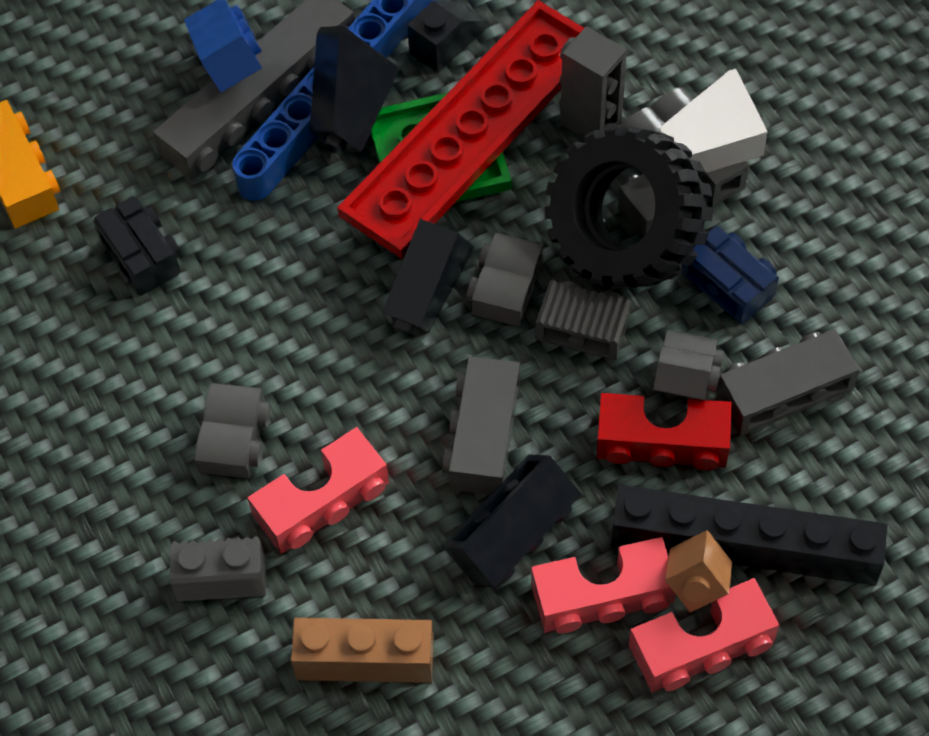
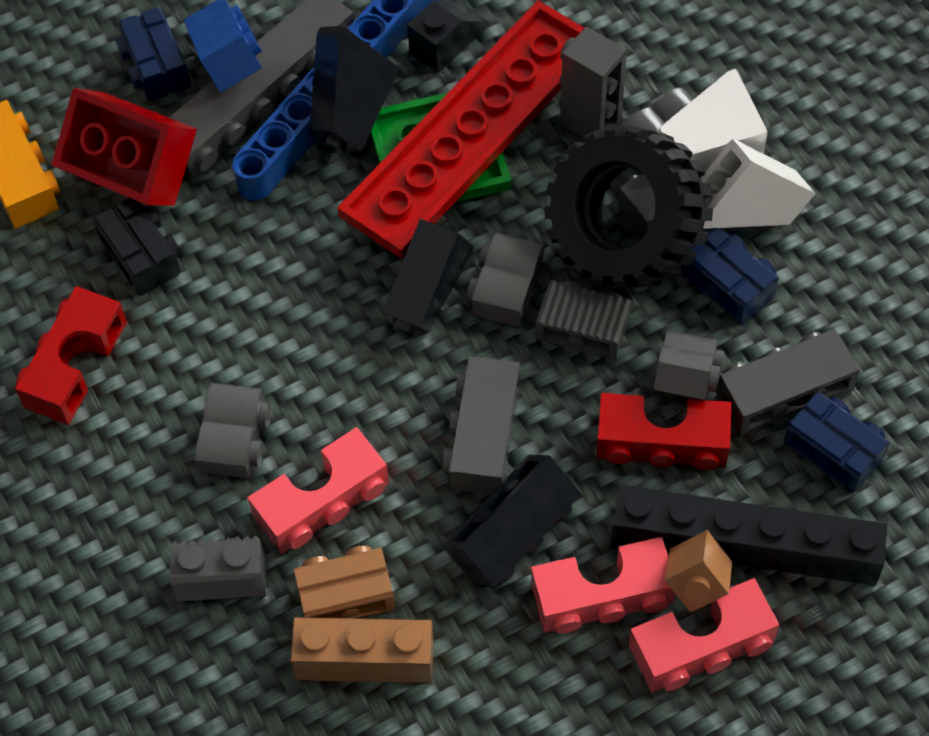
(81, 325): none -> red arch
(124, 147): none -> red brick
(153, 54): none -> dark blue brick
(345, 585): none -> medium nougat brick
(753, 189): none -> white slope
(837, 441): none -> dark blue brick

